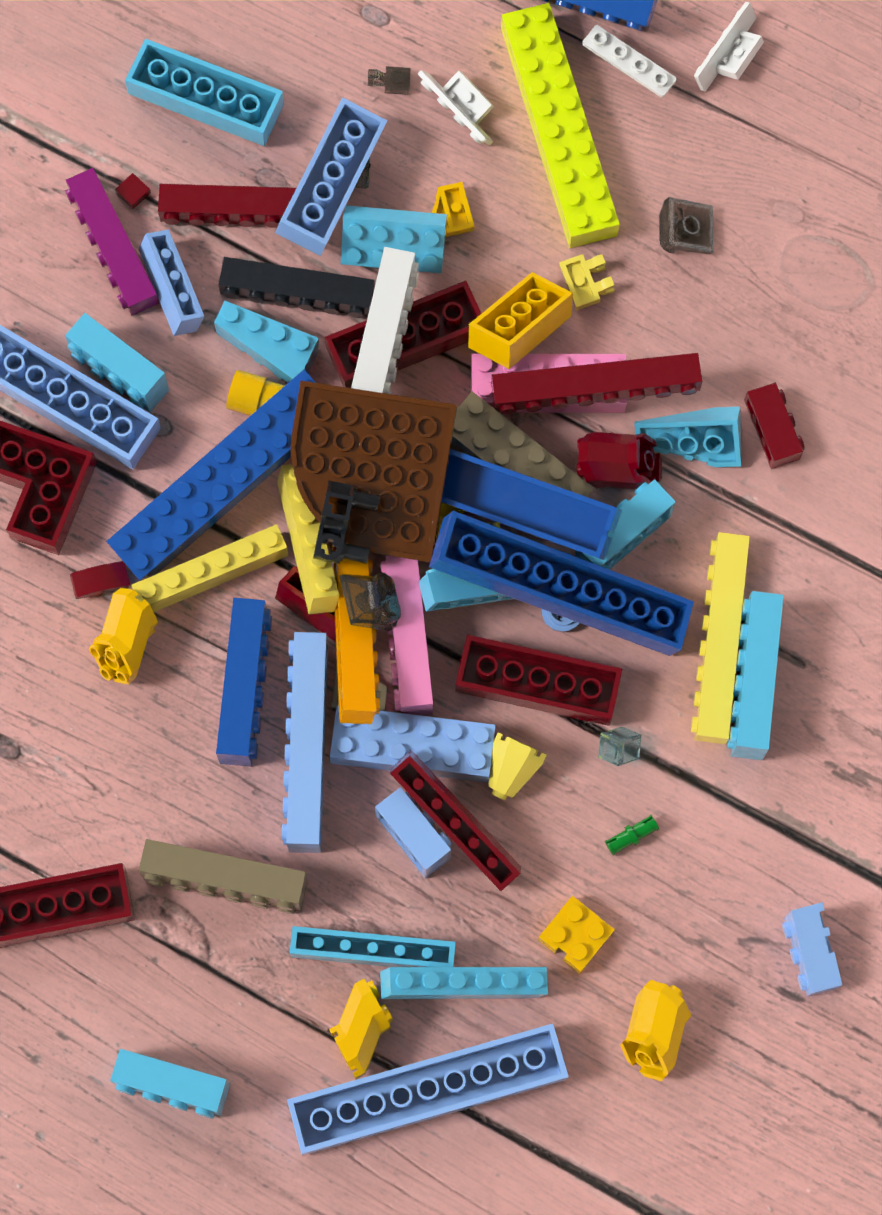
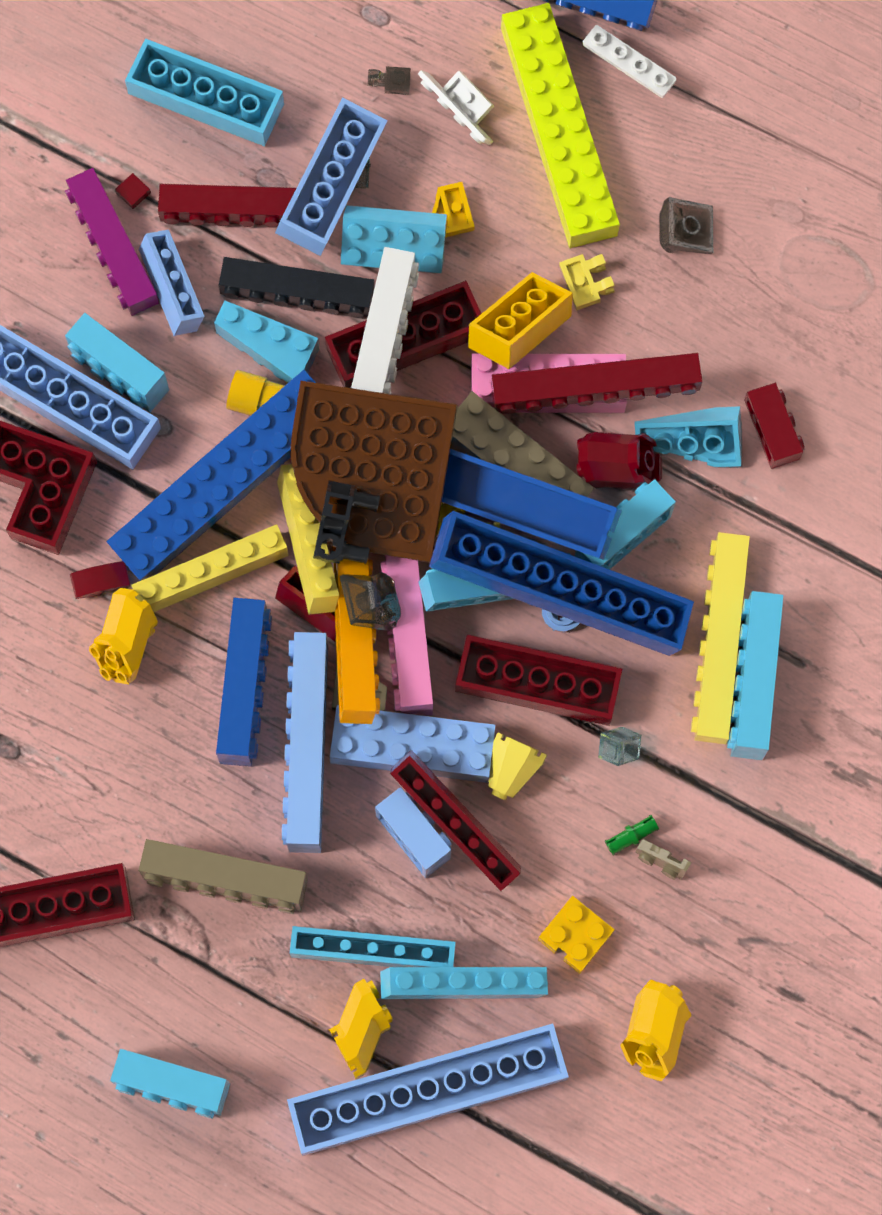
(670, 866): none -> dark tan wing
(732, 51): white bracket -> none
(812, 950): light blue wedge -> none

